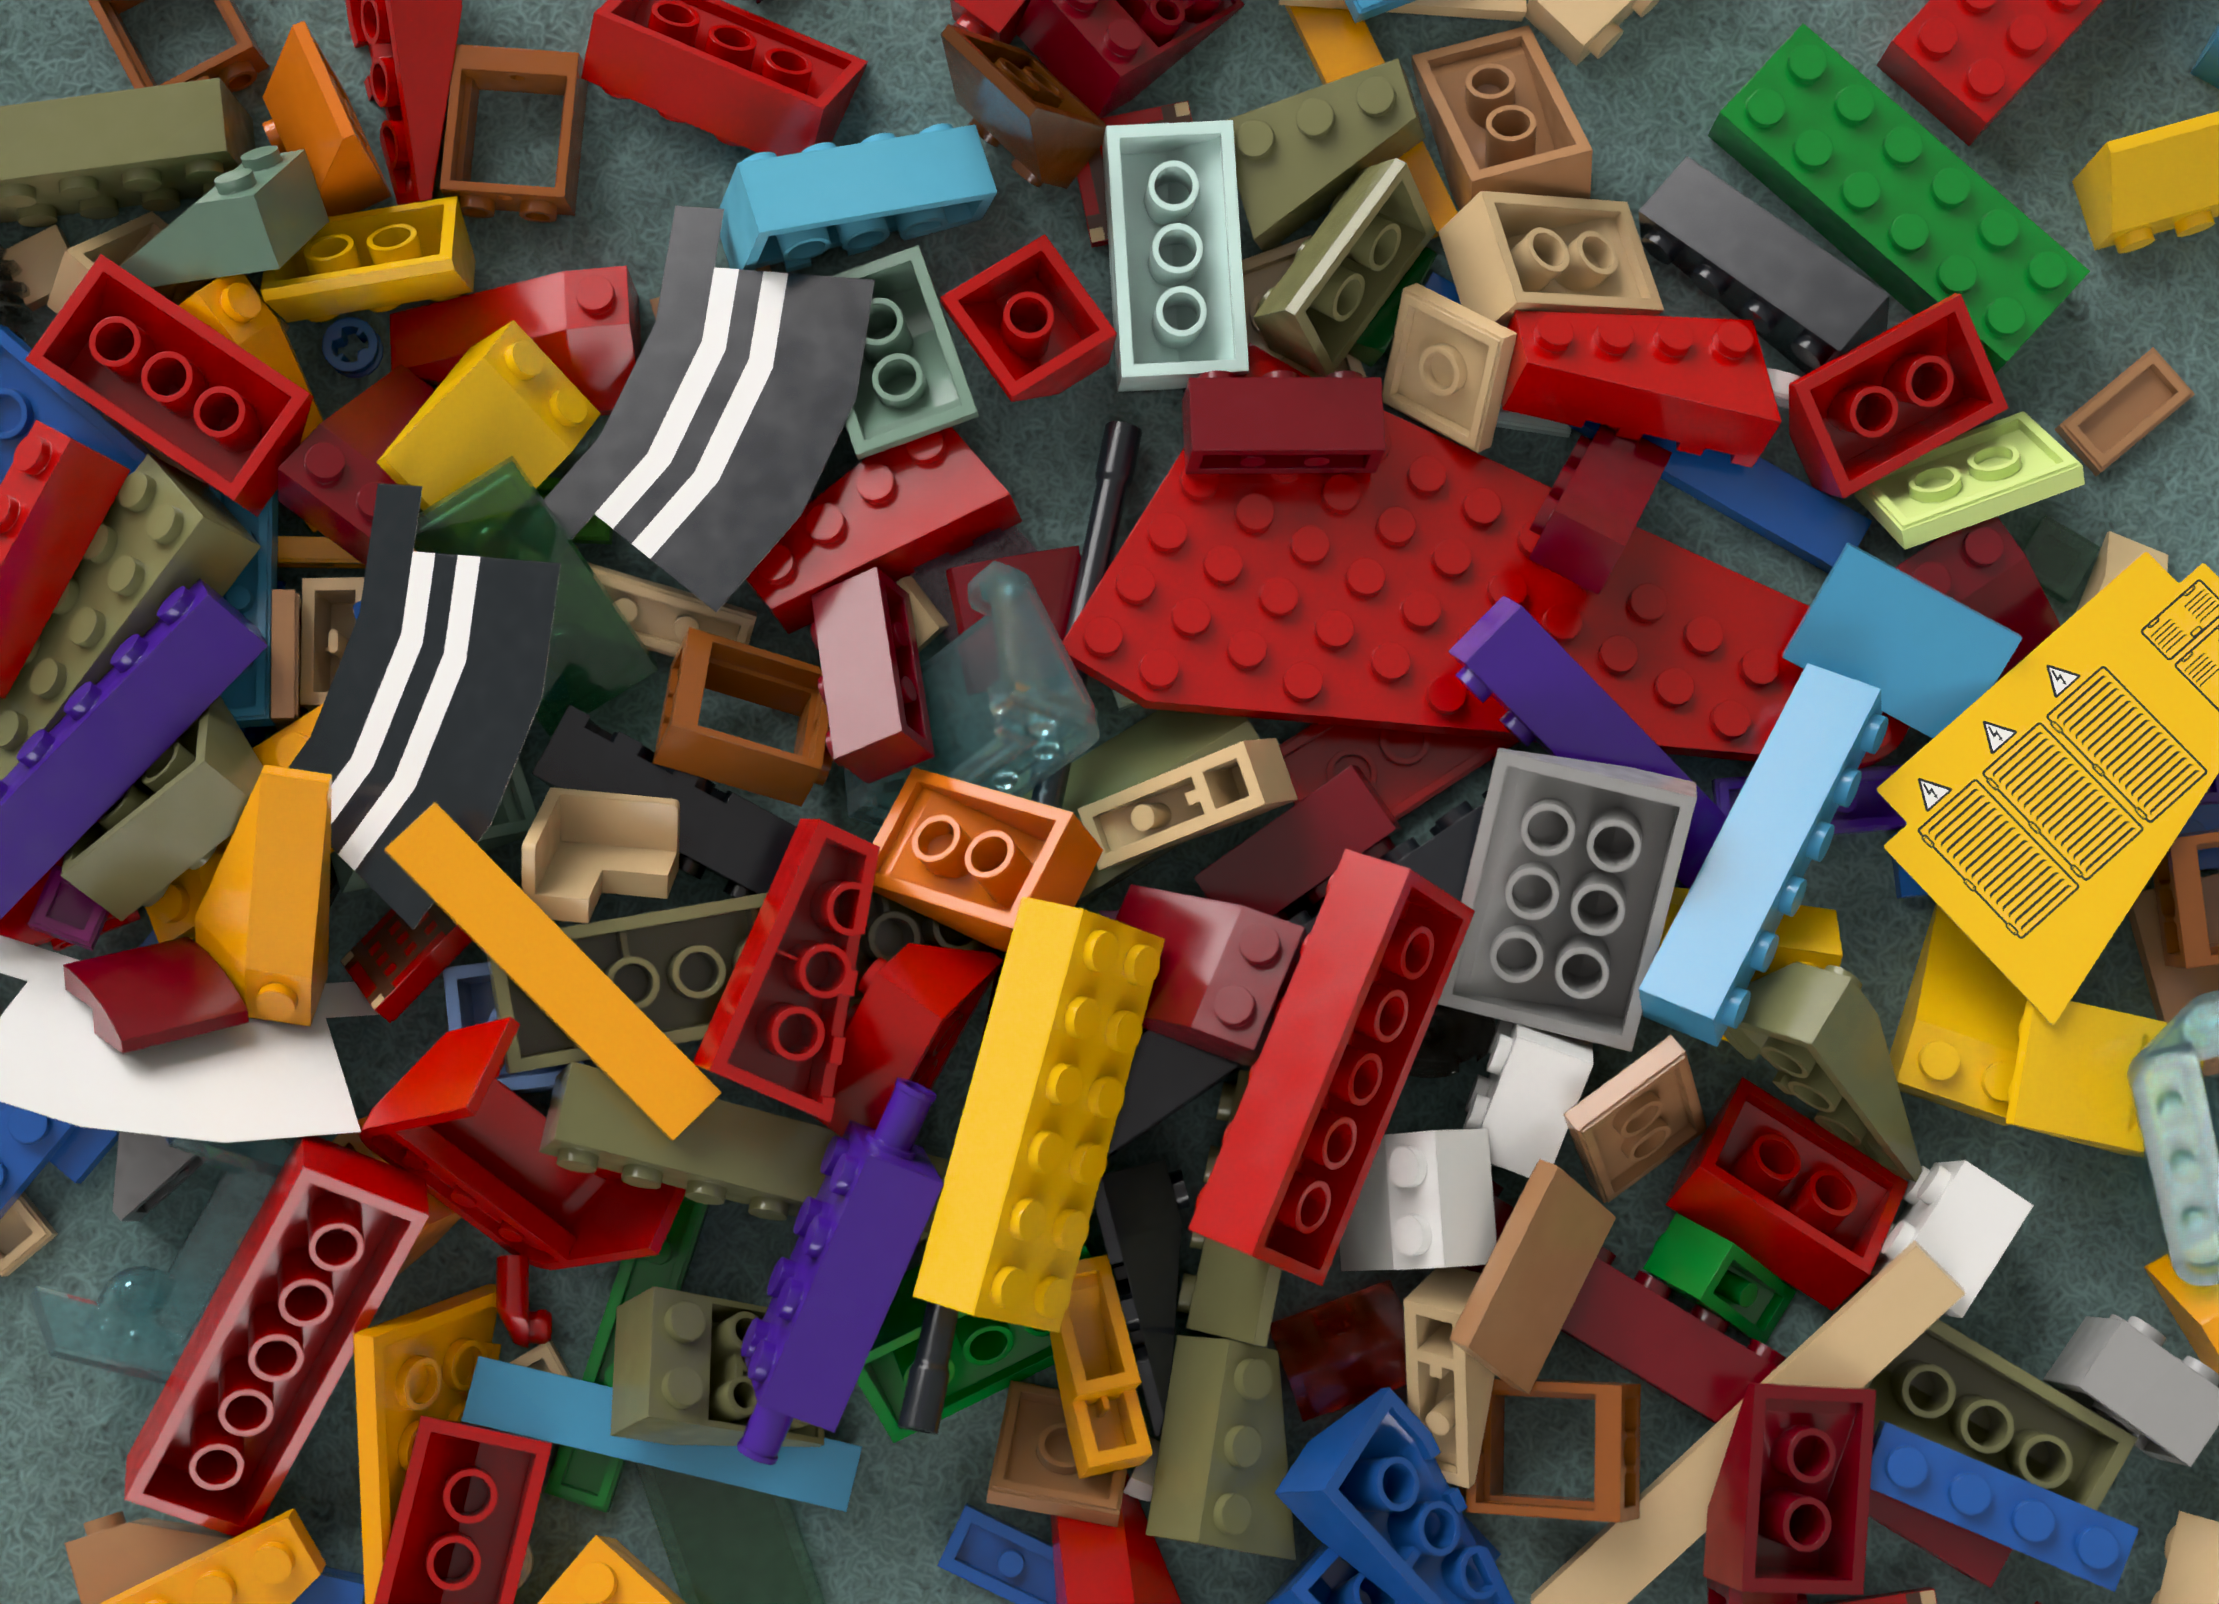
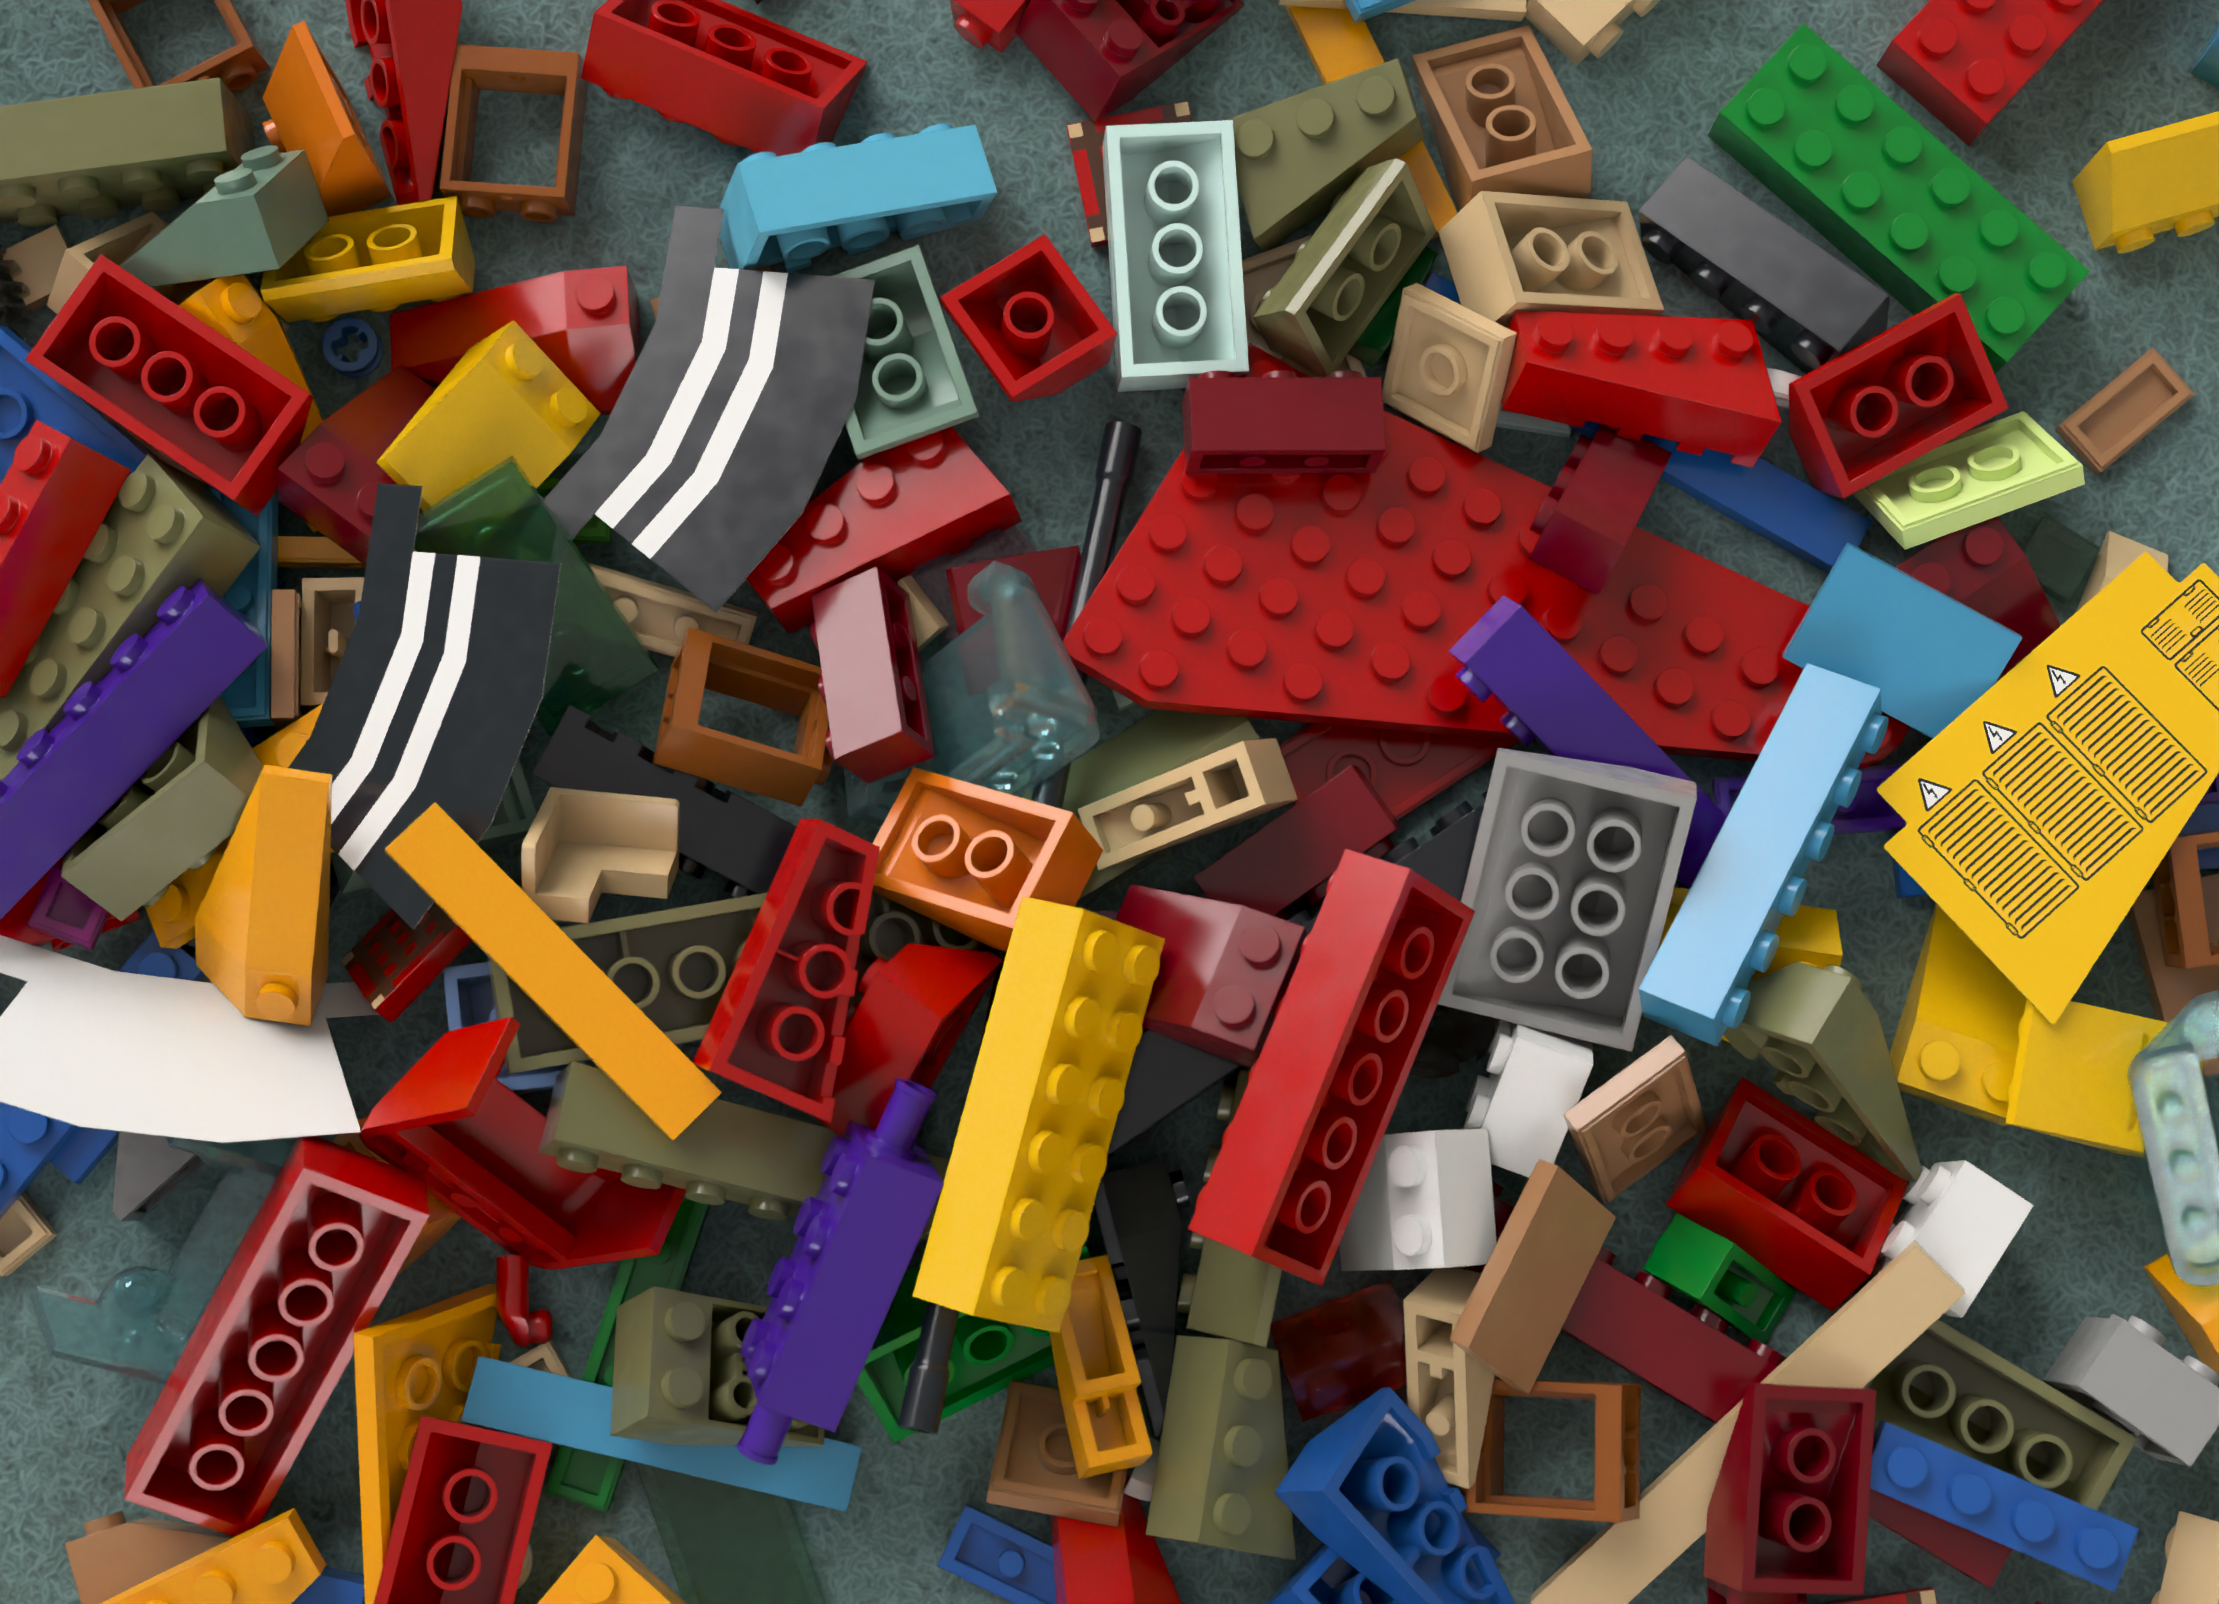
(155, 994): dark red slope -> none
(1022, 107): reddish brown slope -> none

